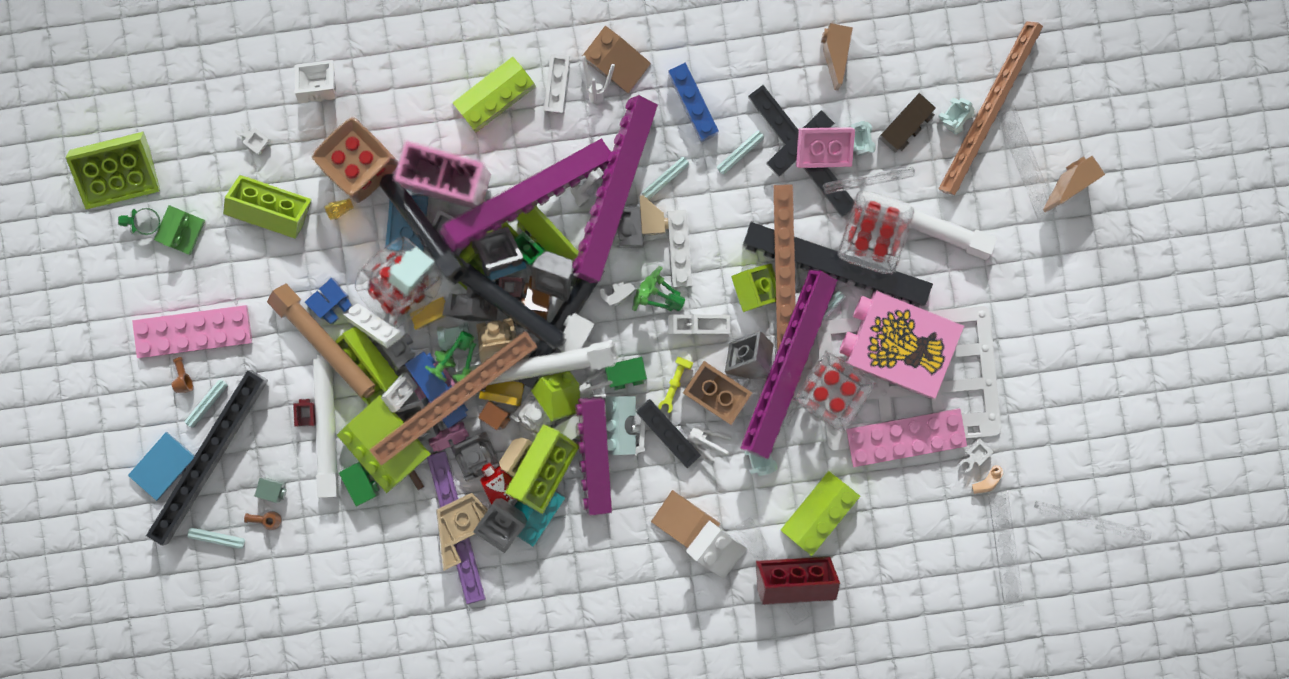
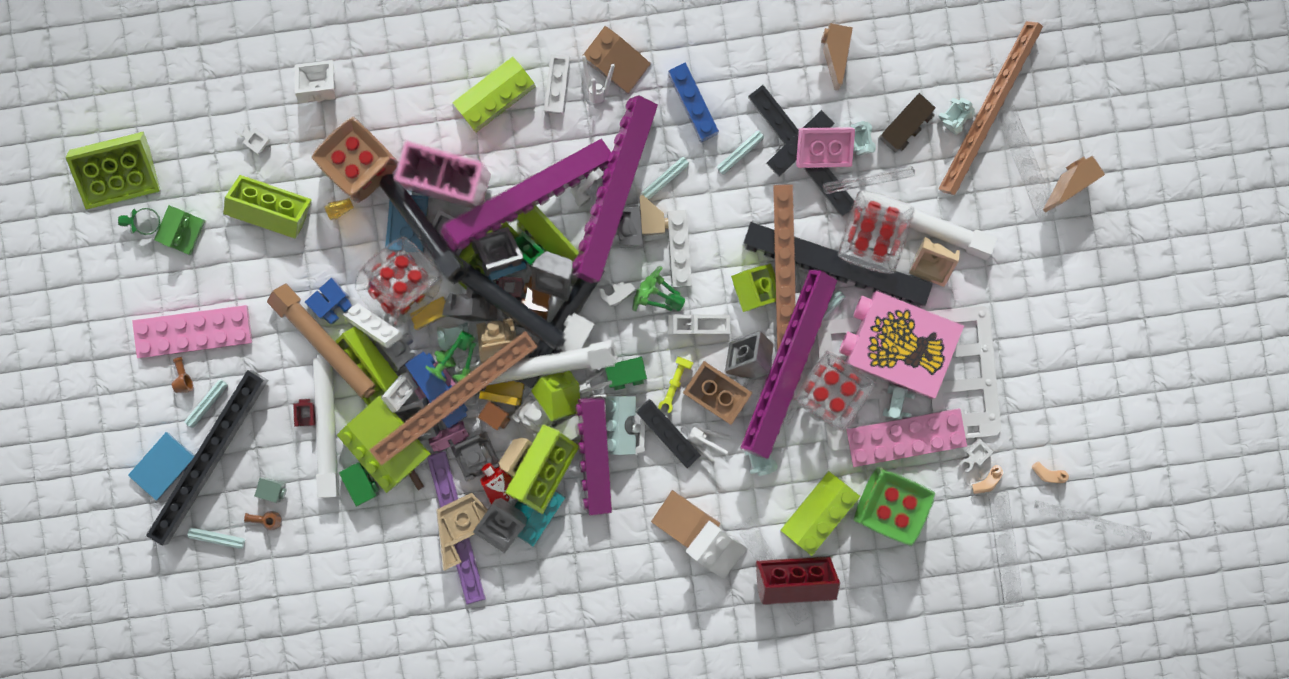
(410, 271): light aqua brick -> none
(894, 506): none -> bright green piece
(897, 402): none -> light aqua piece
(934, 262): none -> tan brick
(1046, 475): none -> light nougat arm

